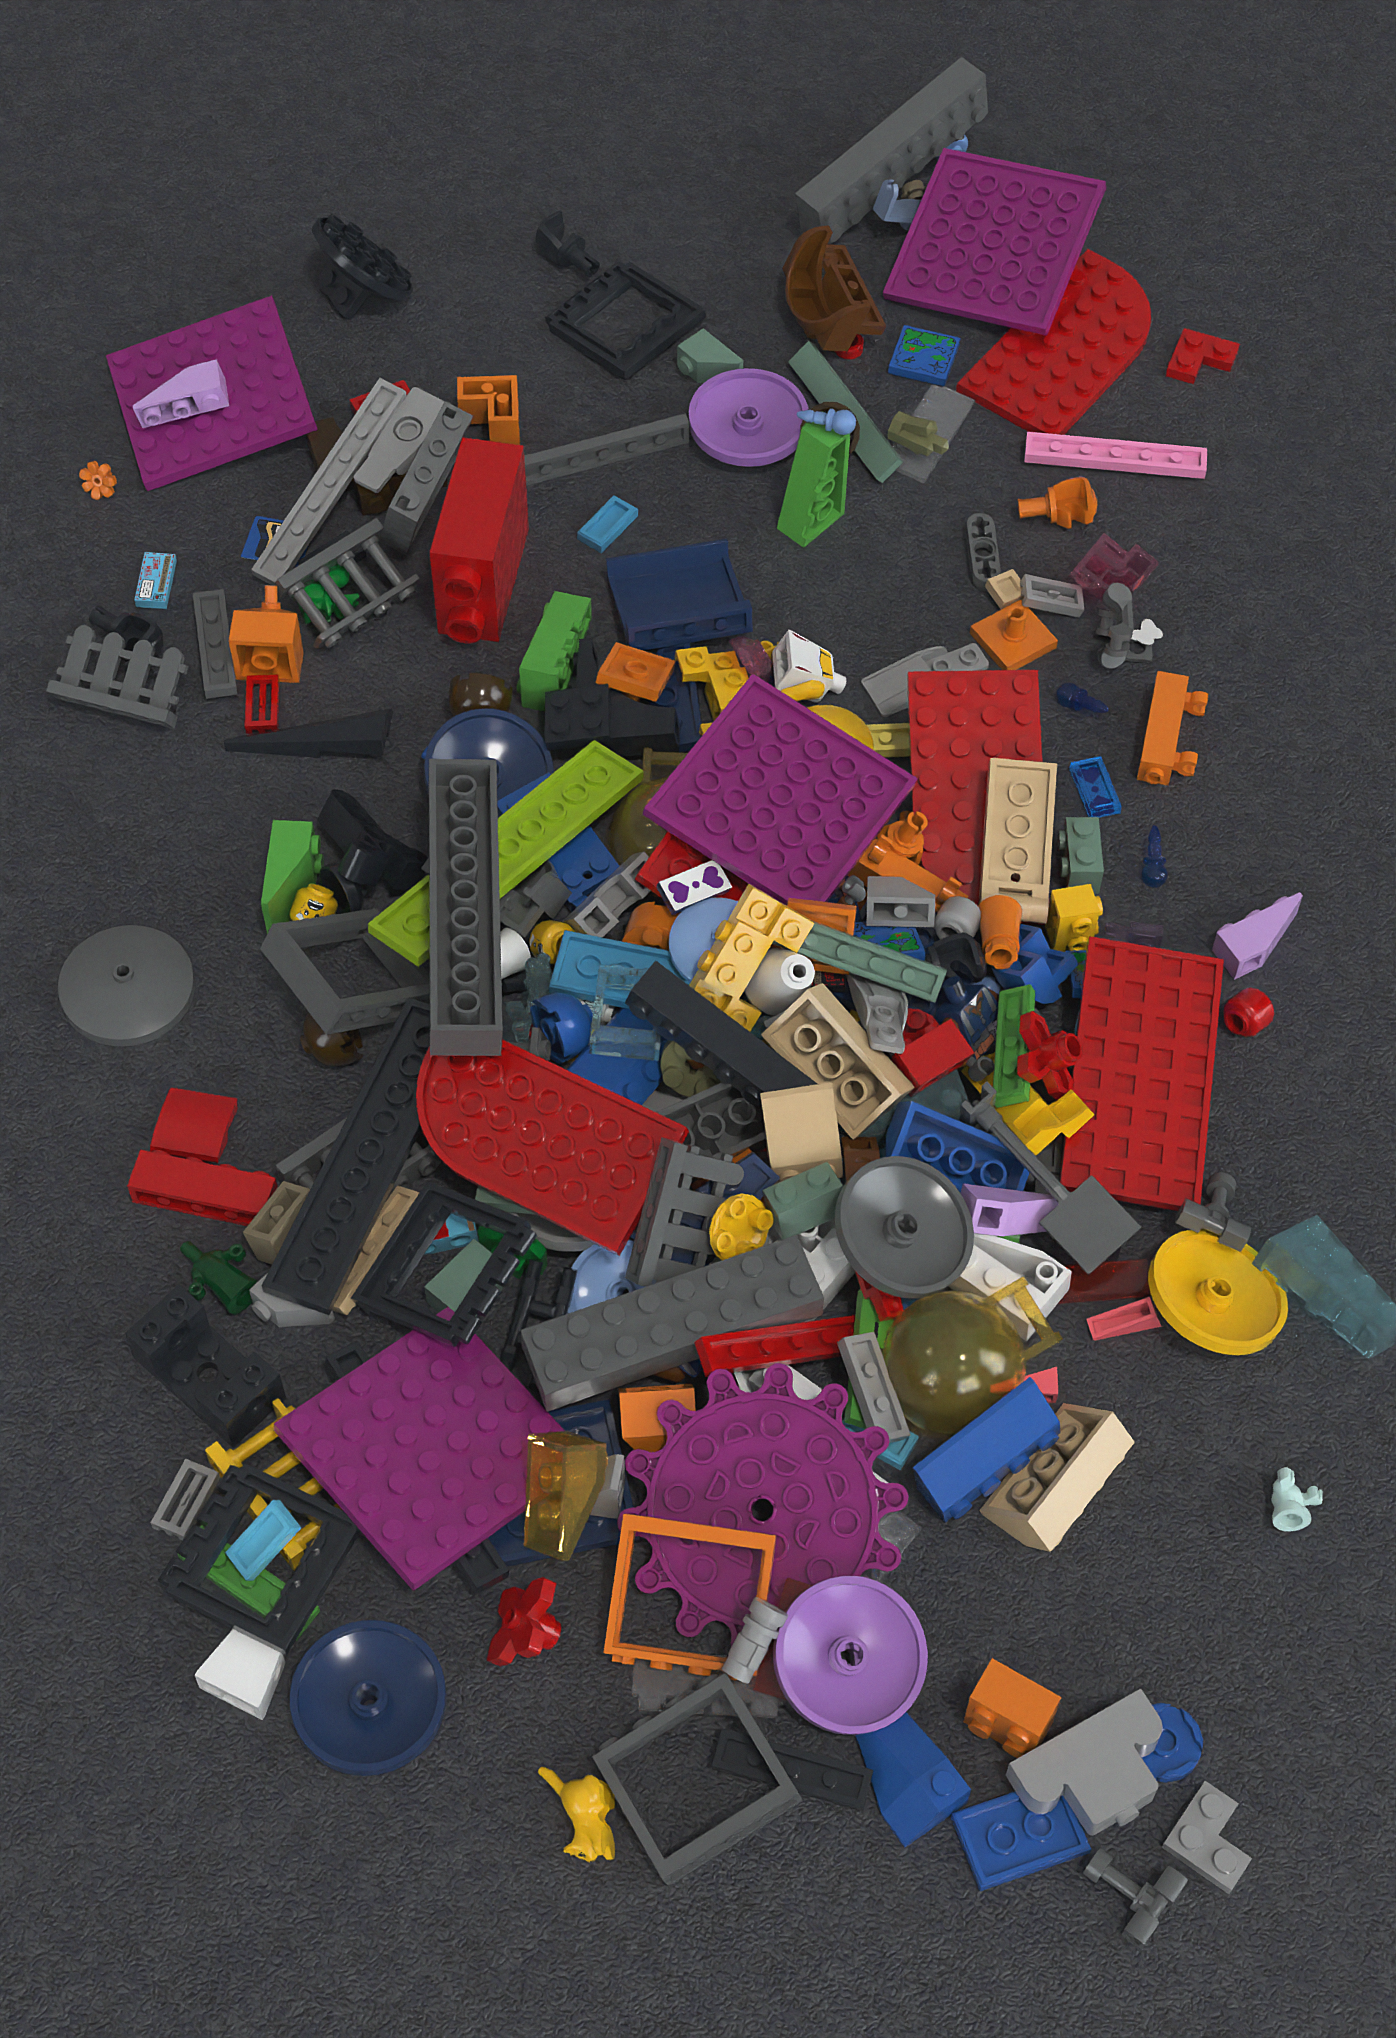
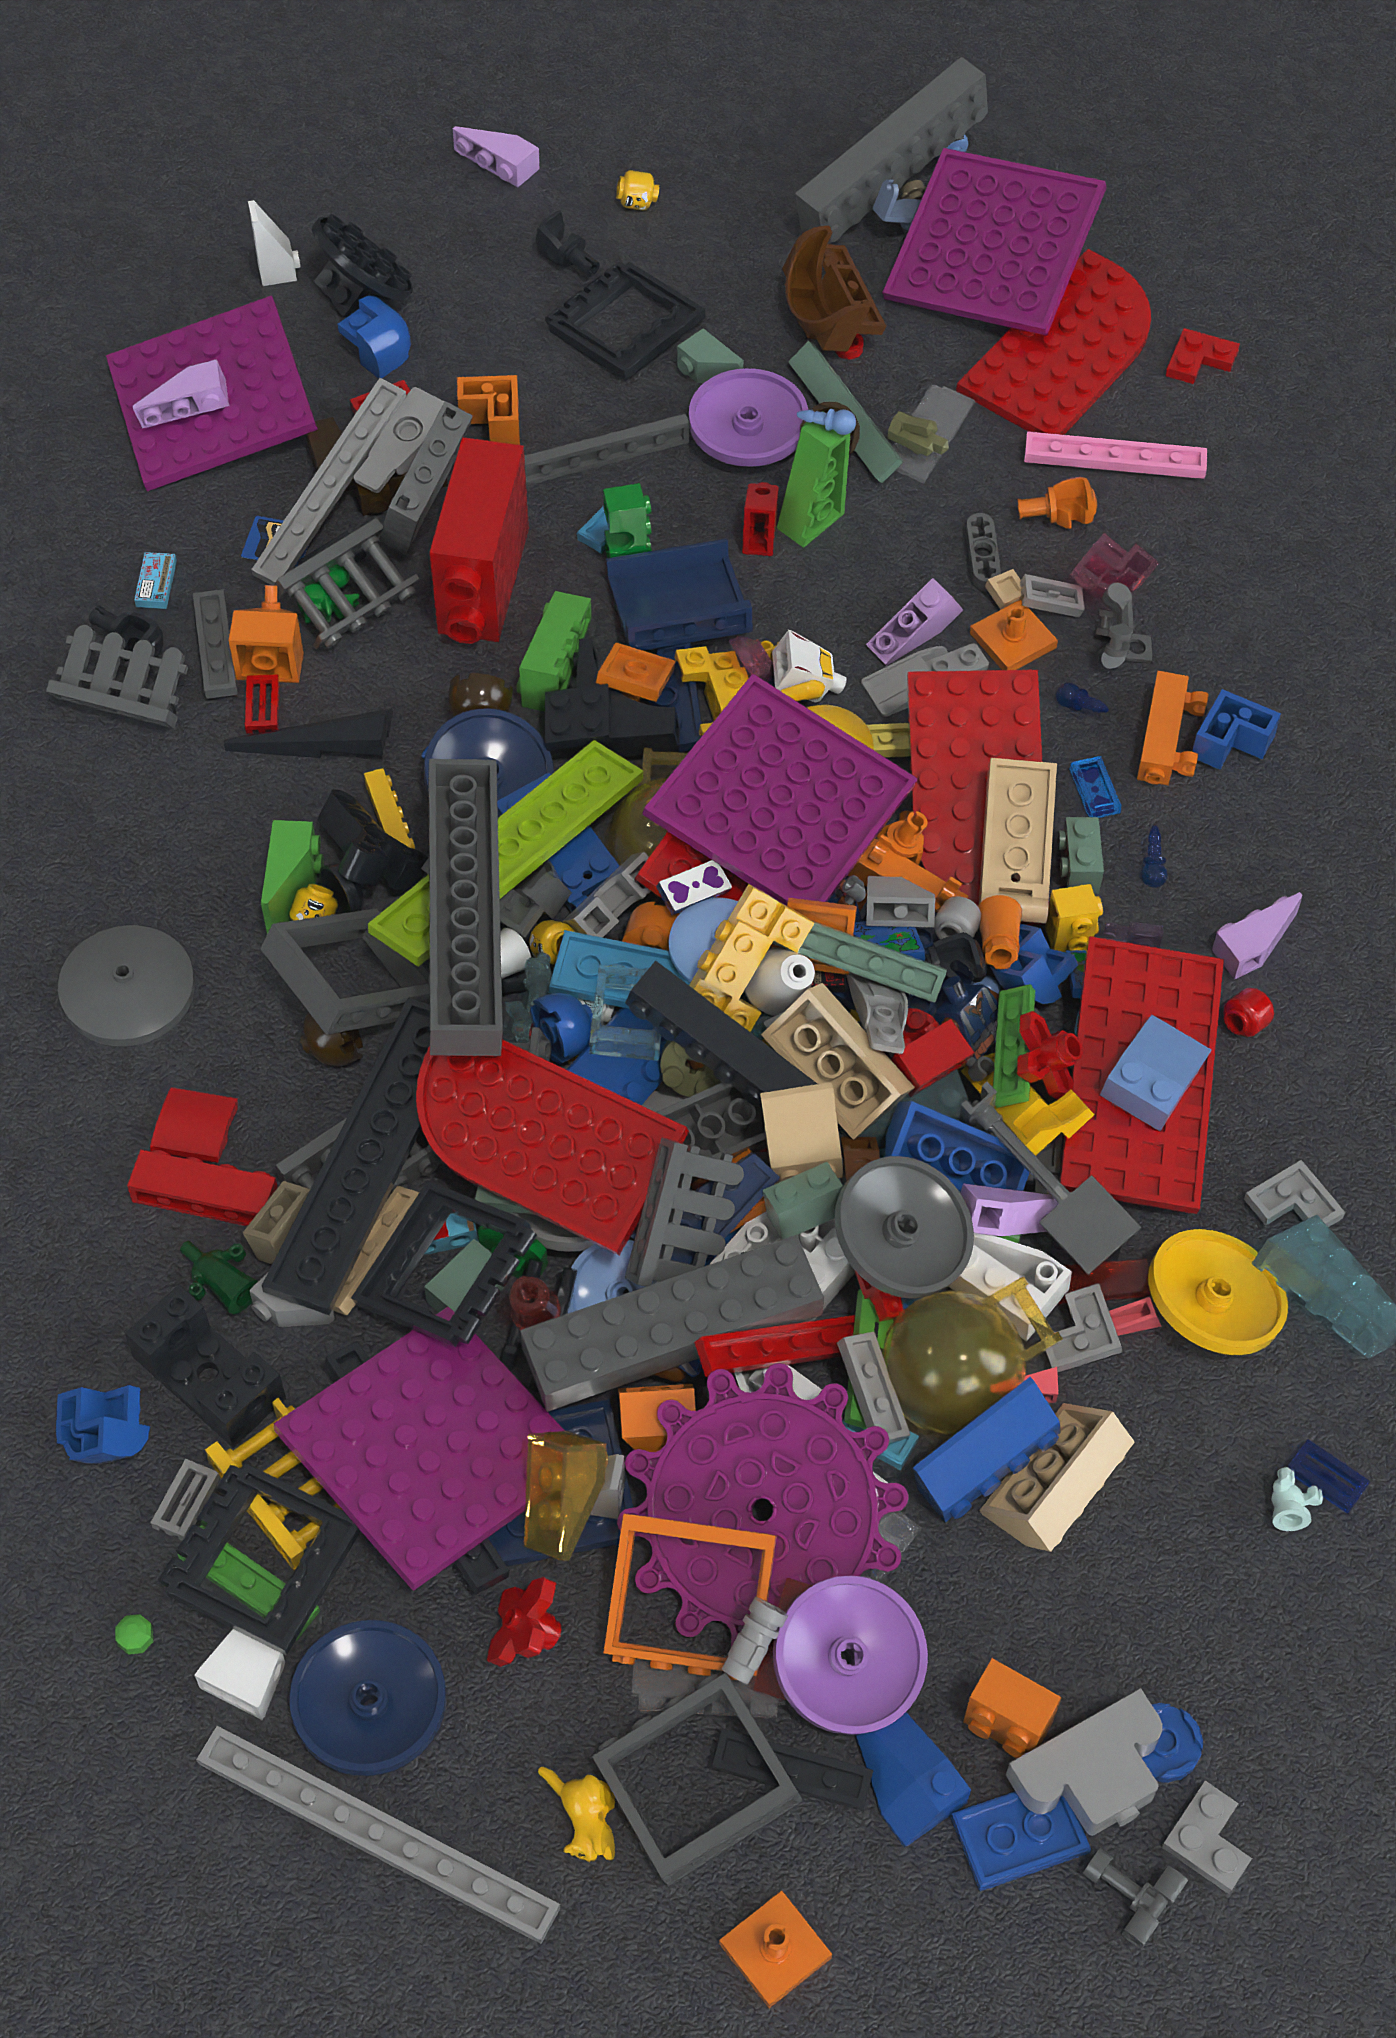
(98, 480): orange plant -> none
(100, 1424): none -> blue brick
(134, 1634): none -> bright green tile
(263, 1540): medium azure tile -> none
(273, 249): none -> white slope
(378, 334): none -> blue brick
(379, 1834): none -> light grey plate
(385, 806): none -> yellow piece
(500, 153): none -> lavender slope
(529, 1314): none -> clear red plant
(626, 520): none -> green arch
(637, 190): none -> yellow head
(739, 1226): yellow dish -> none
(760, 506): none -> red torso
(775, 1949): none -> orange tile
(915, 623): none -> lavender slope
(924, 355): blue tile -> none
(1092, 1335): none -> light grey plate
(1147, 633): white sticker -> none
(1155, 1072): none -> medium blue slope
(1215, 1215): dark grey bar -> none
(1235, 724): none -> blue brick
(1296, 1190): none -> light grey plate
(1337, 1467): none -> clear blue tile

